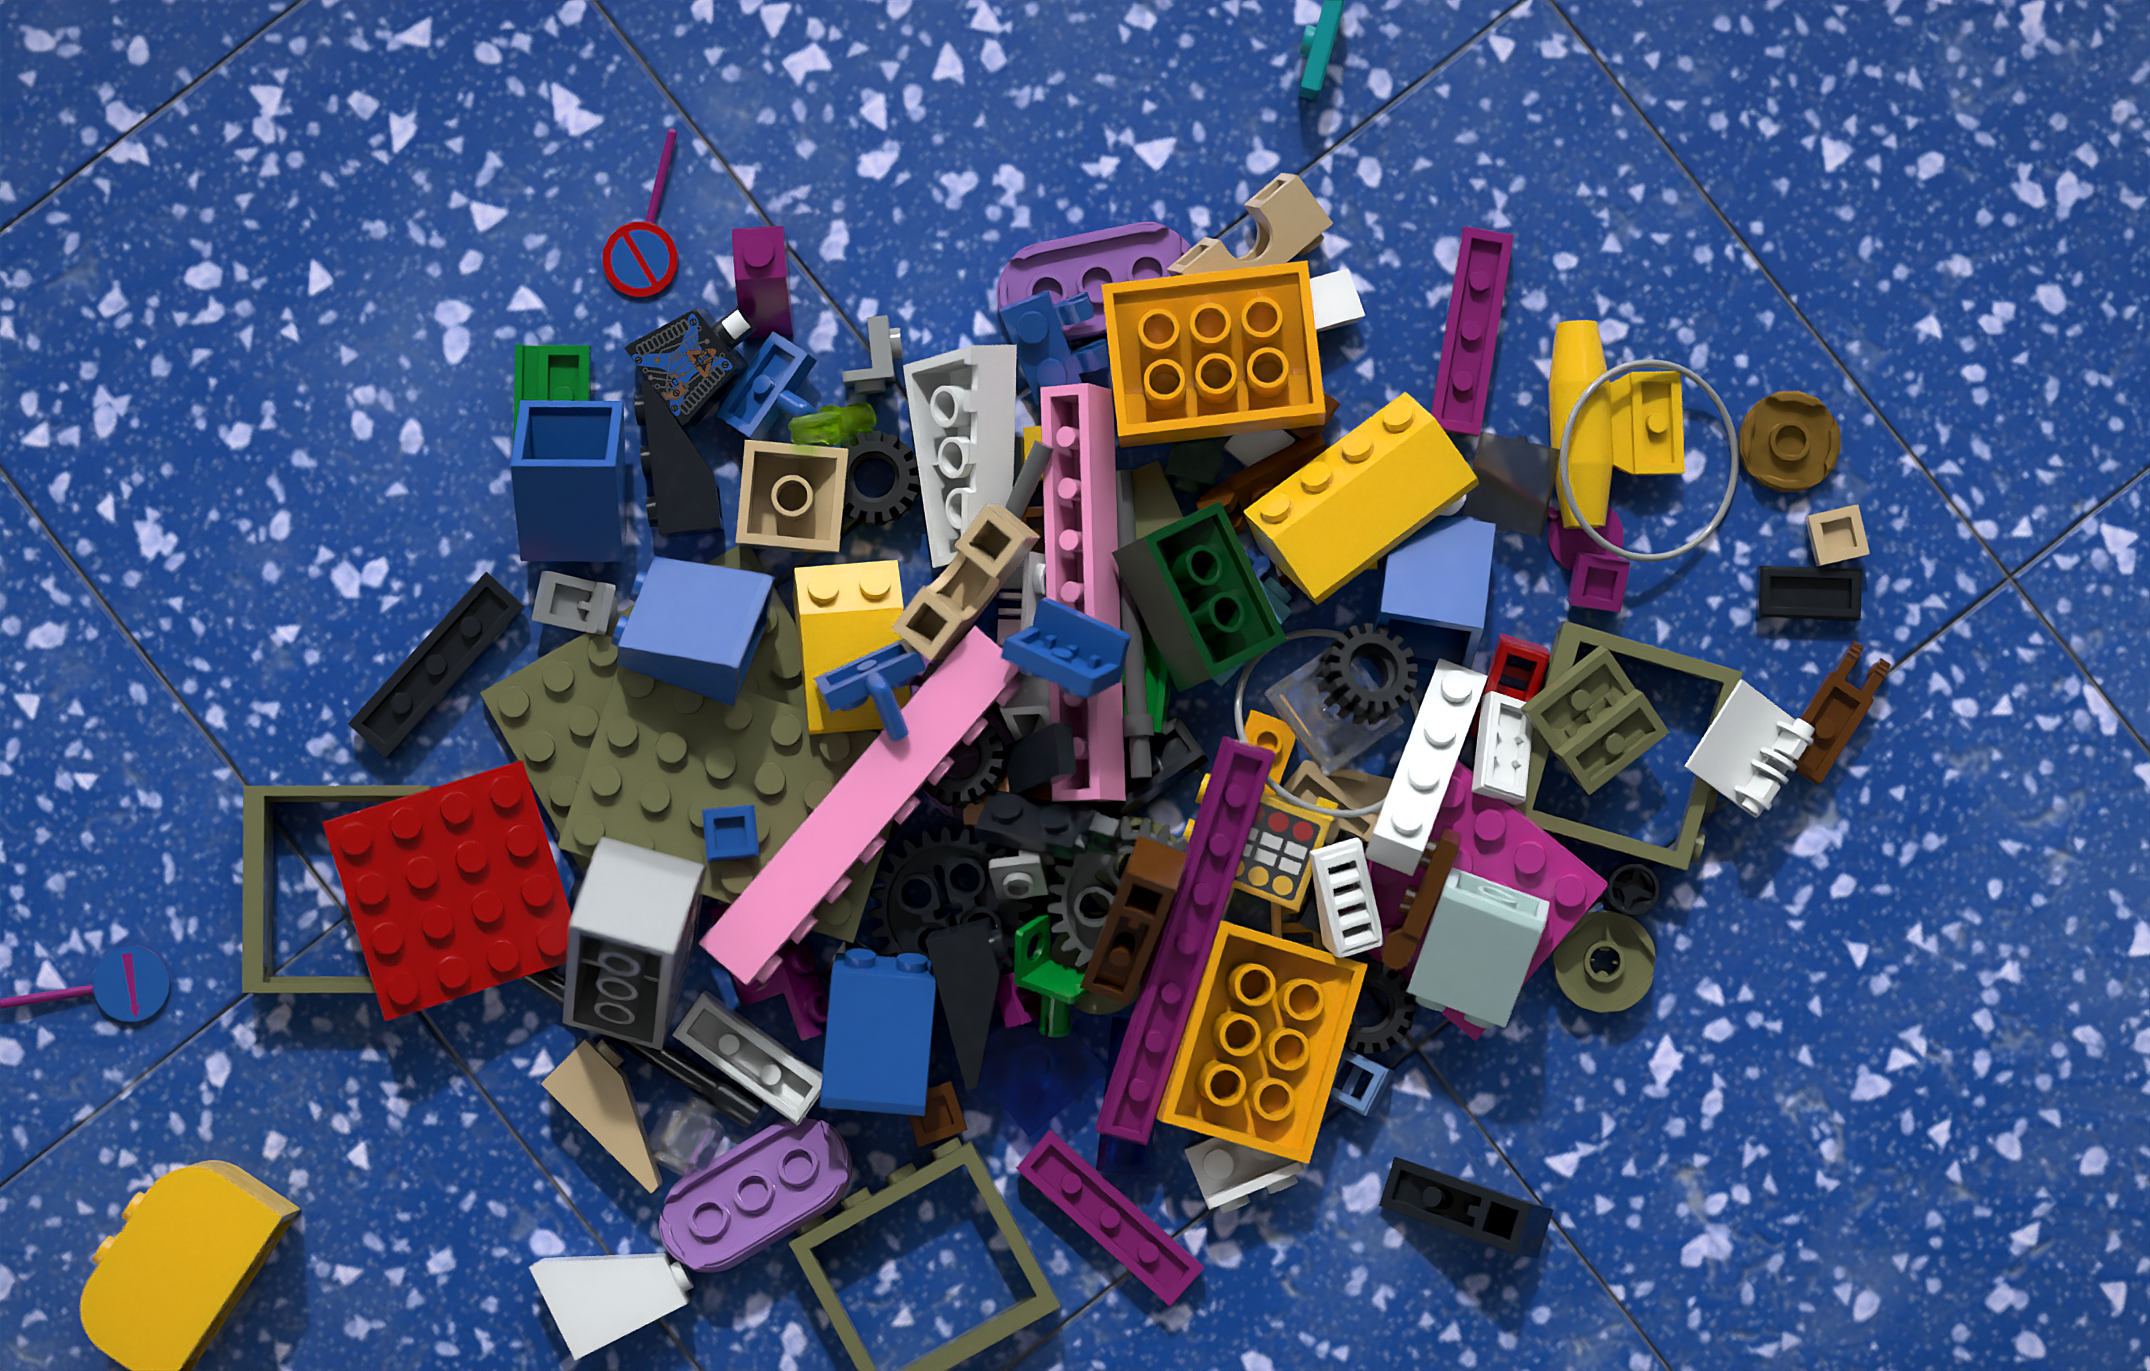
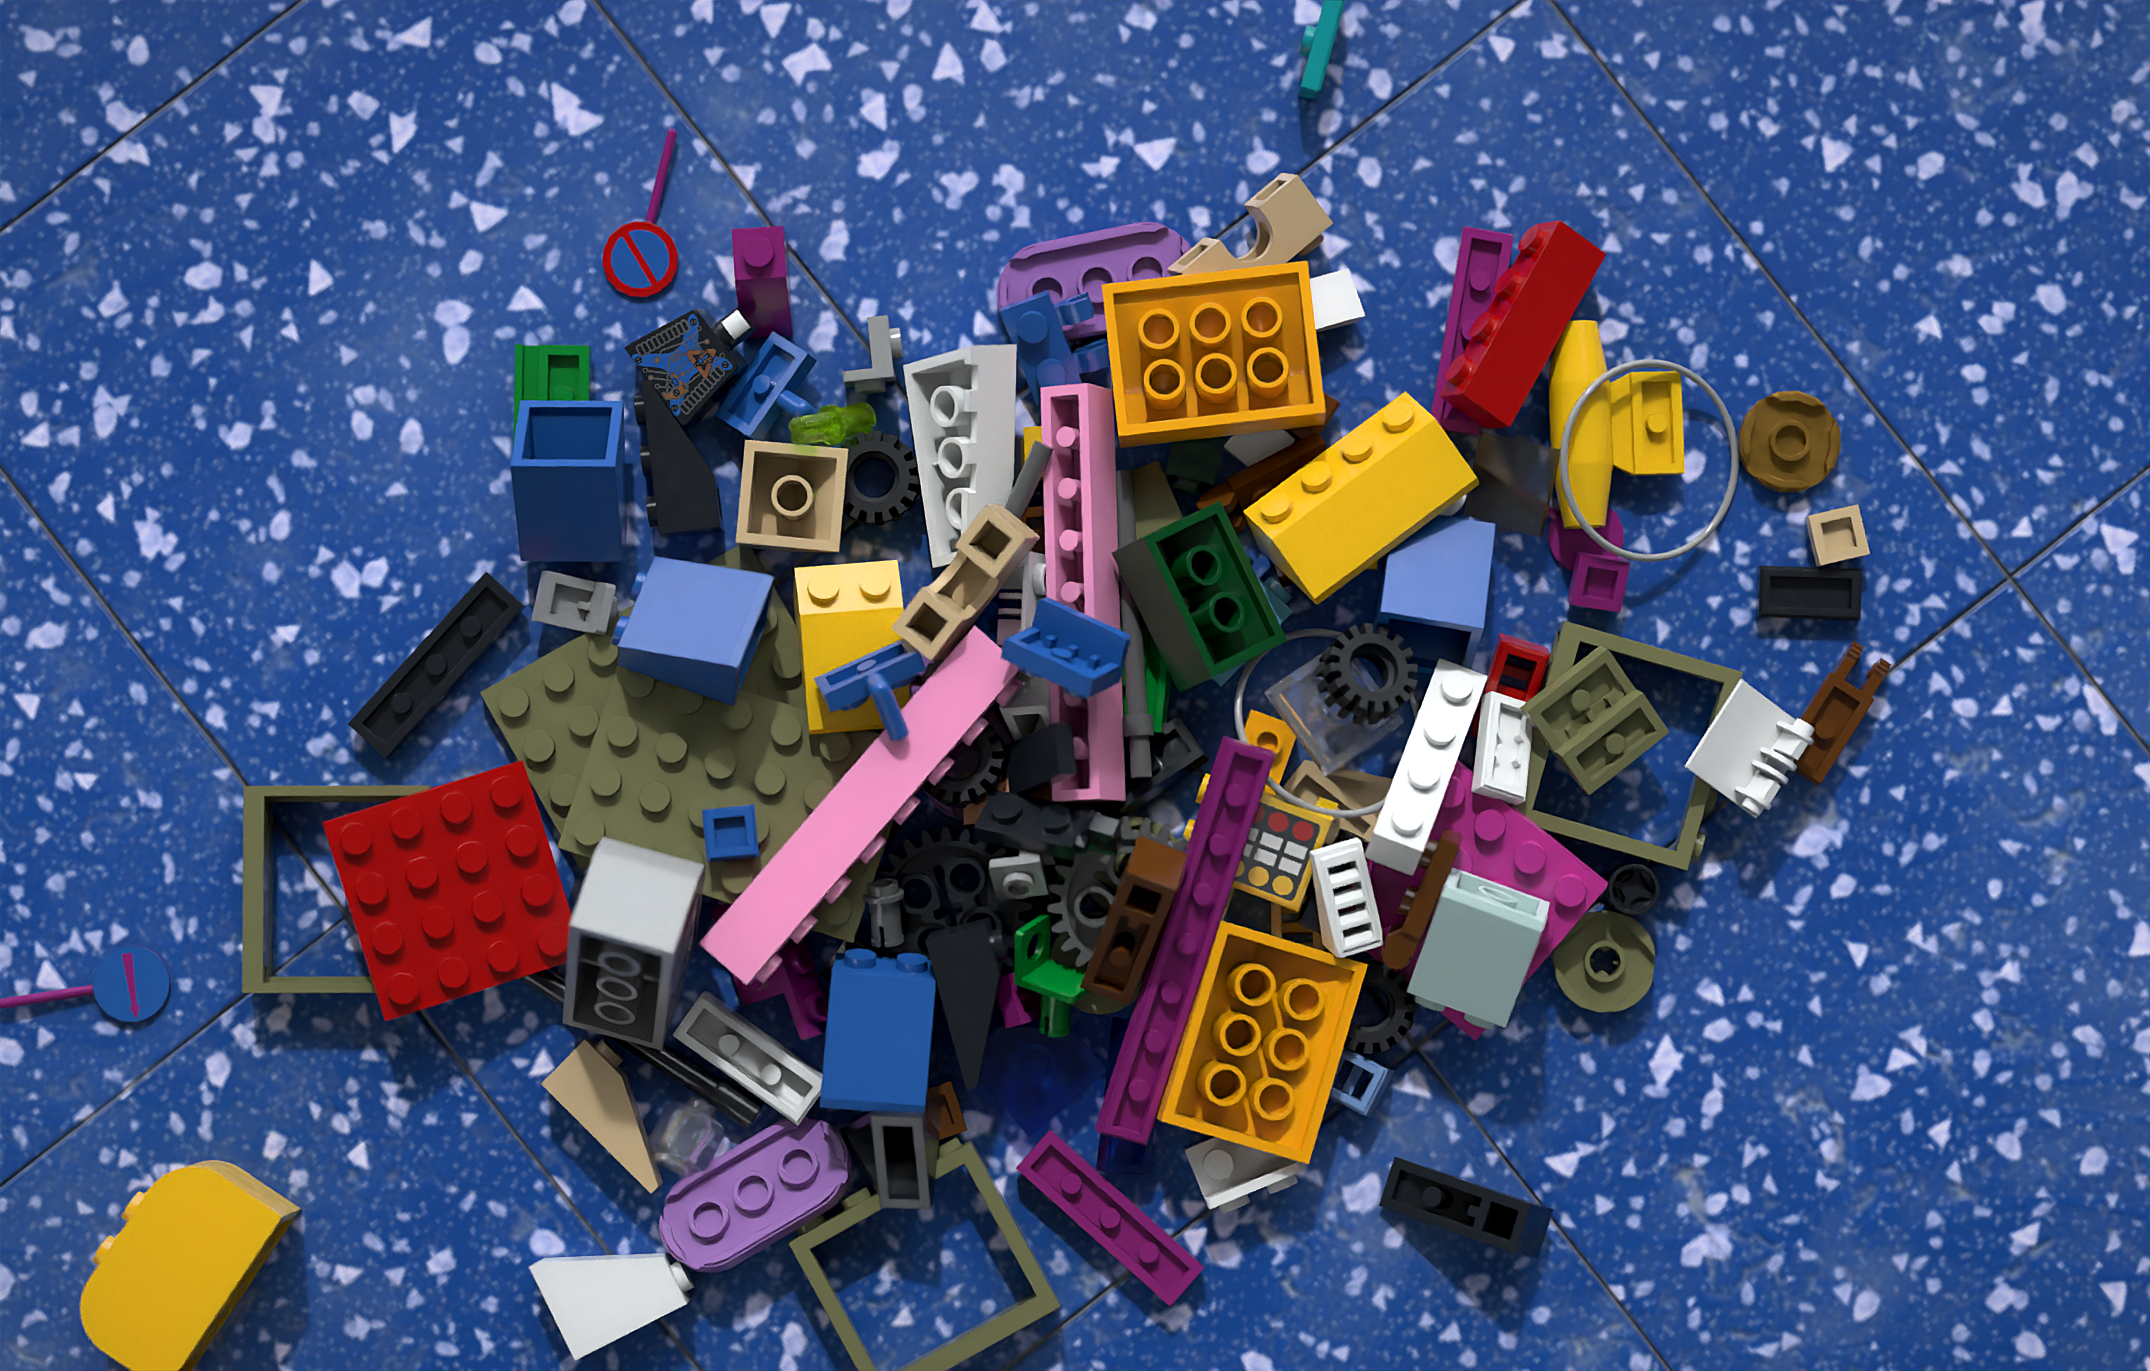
(885, 912): none -> dark grey pin
(897, 1156): none -> black slope
(1521, 324): none -> red brick

